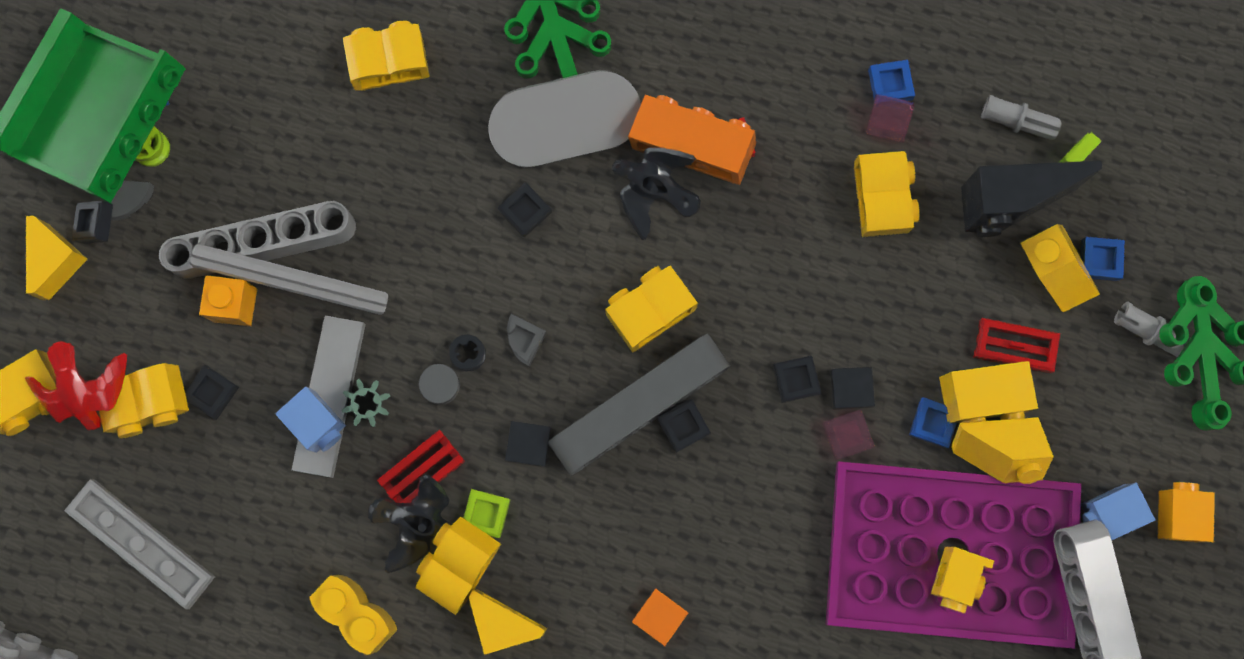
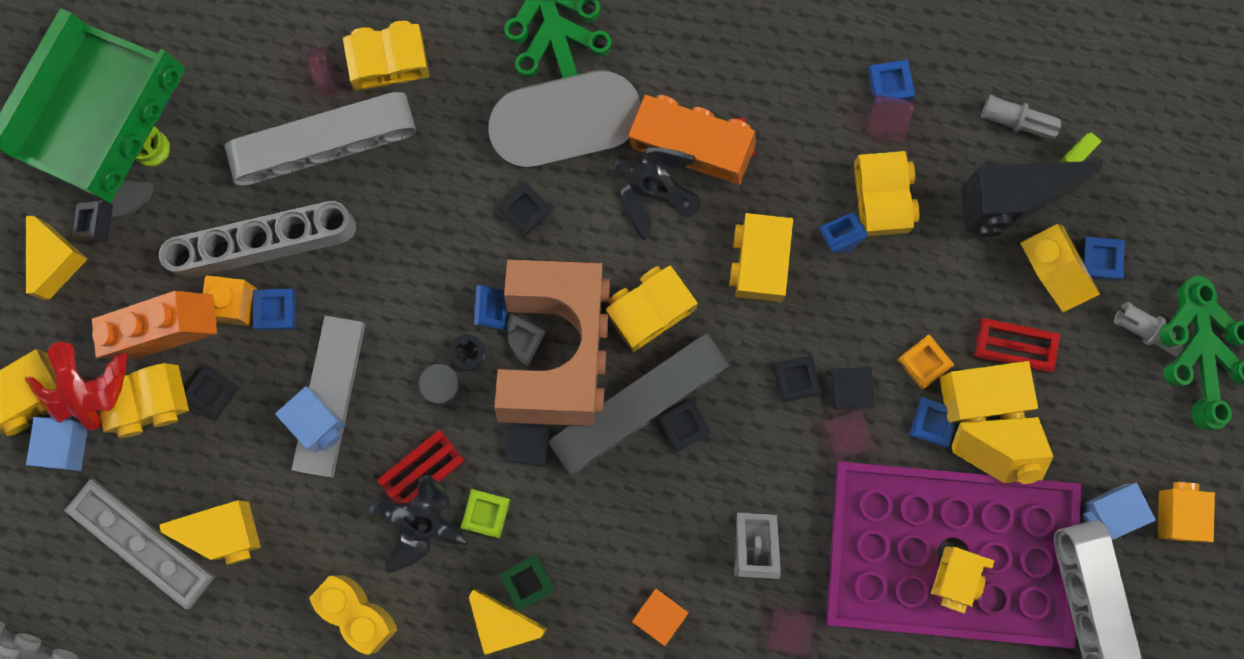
(57, 444): none -> medium blue brick
(154, 325): none -> orange brick
(218, 532): none -> yellow slope
(274, 309): none -> blue tile
(288, 279): light grey axle -> none
(319, 138): none -> light grey beam
(322, 72): none -> clear pink tile
(369, 413): sand green gear -> none
(456, 565): yellow brick -> none
(490, 308): none -> blue slope
(527, 582): none -> dark green brick
(570, 391): none -> nougat arch
(757, 546): none -> light grey slope
(763, 257): none -> yellow brick
(790, 632): none -> clear pink tile
(843, 233): none -> blue slope
(925, 362): none -> light orange tile

